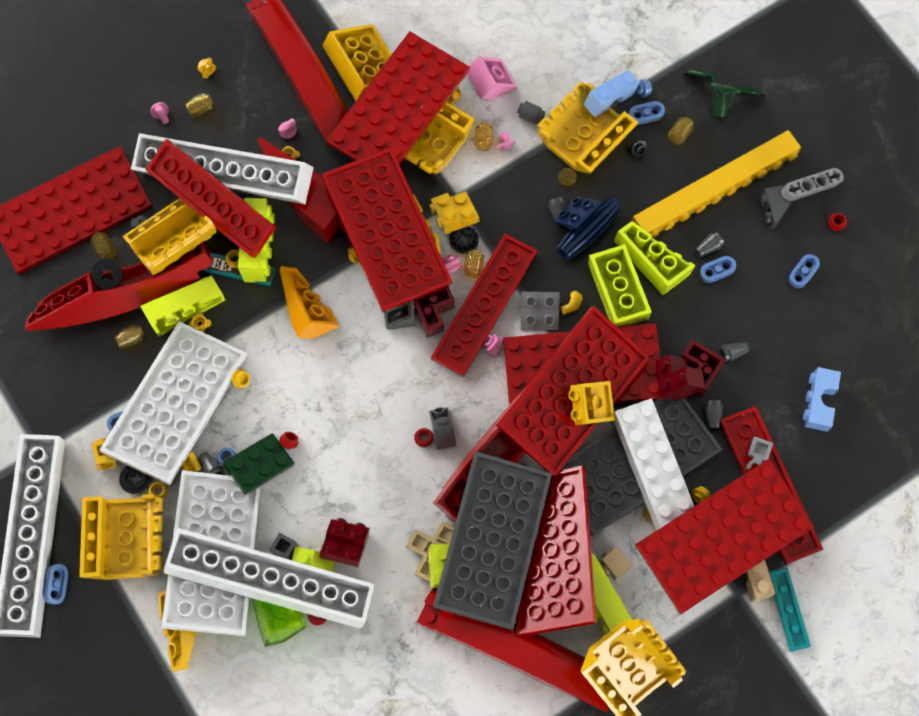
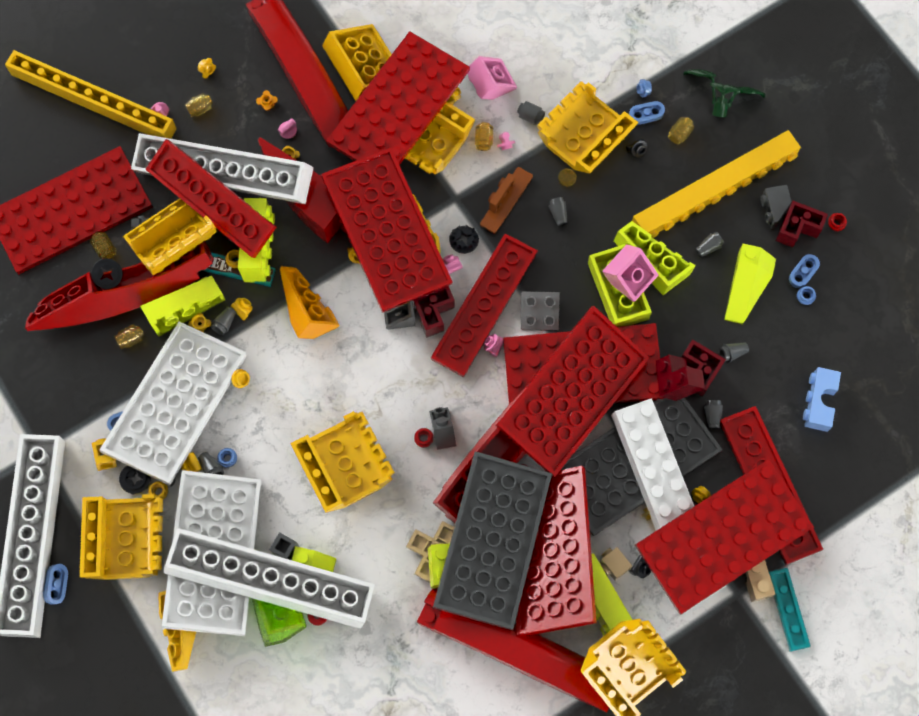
(90, 96): none -> yellow brick
(223, 321): none -> dark grey cone
(242, 307): none -> yellow plate
(258, 464): dark green plate -> none
(270, 103): none -> light orange plate
(289, 440): red plate -> none
(344, 462): none -> yellow slope
(345, 542): dark red plate -> none
(453, 211): yellow plate -> none
(473, 263): clear yellow brick -> none
(505, 198): none -> dark orange bracket
(574, 303): yellow arm -> none
(586, 221): dark blue plate -> none
(592, 403): yellow plate -> none
(618, 88): light blue arch -> none
(630, 272): none -> bright pink slope
(640, 568): none -> black plate
(716, 269): medium blue plate -> none
(750, 278): none -> neon yellow wedge
(758, 451): light grey plate -> none
(800, 220): none -> dark red brick
(810, 292): none -> medium blue plate
(813, 186): light grey beam -> none

